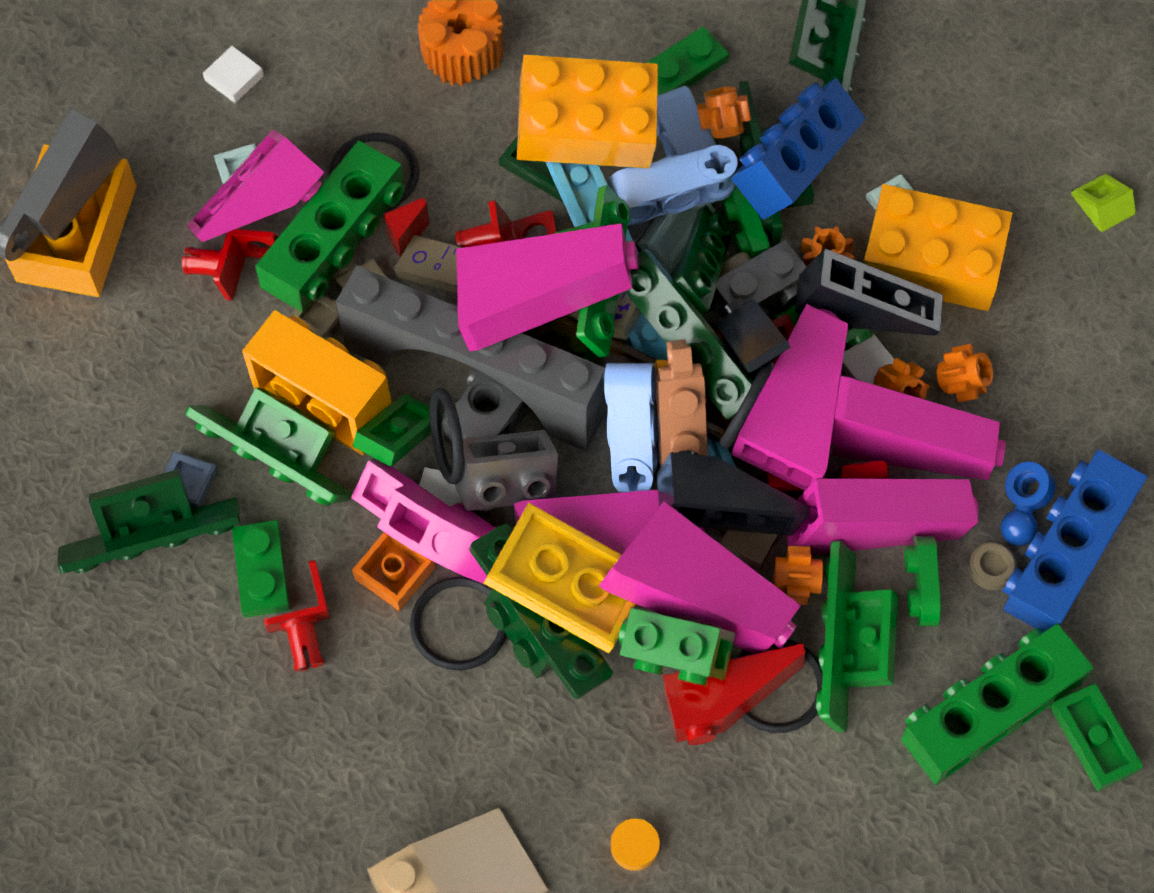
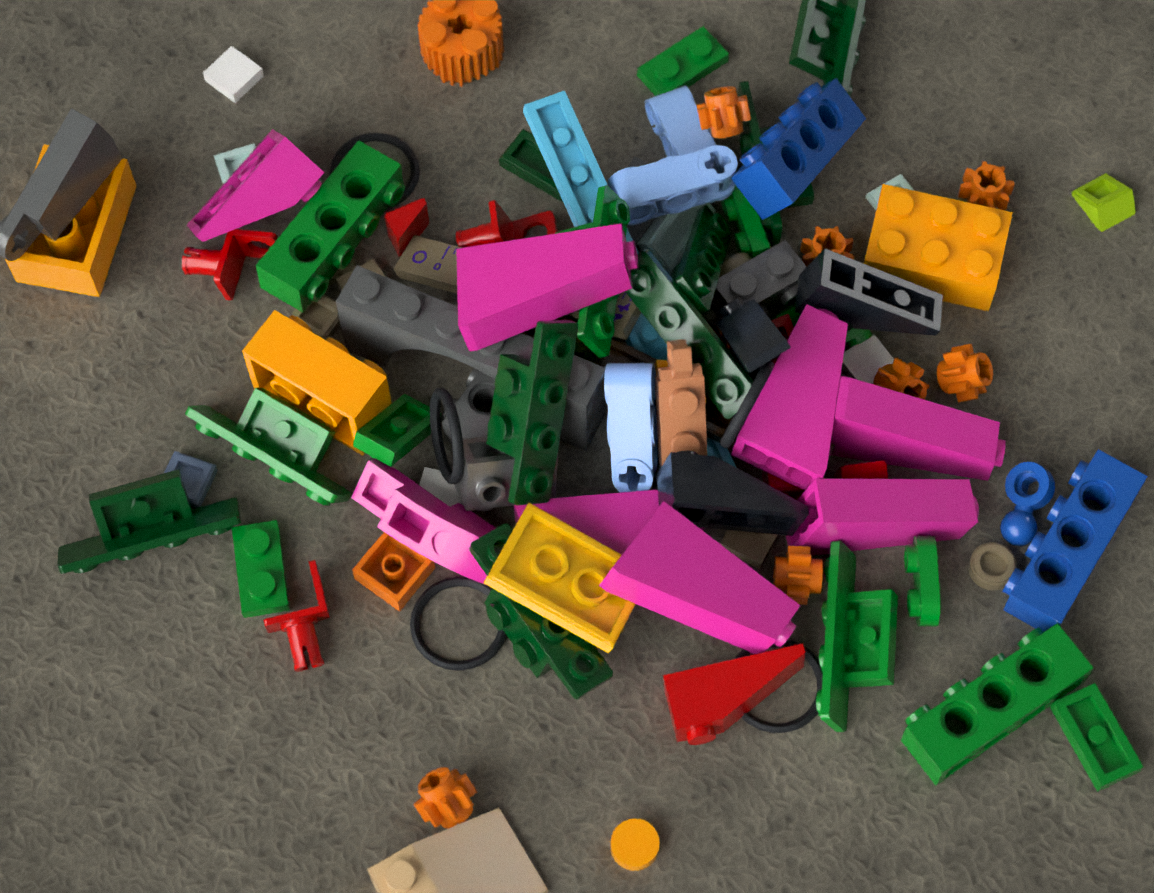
(445, 797): none -> orange gear
(531, 409): none -> dark green bracket
(587, 111): light orange brick -> none
(677, 644): brick -> none
(986, 186): none -> orange gear

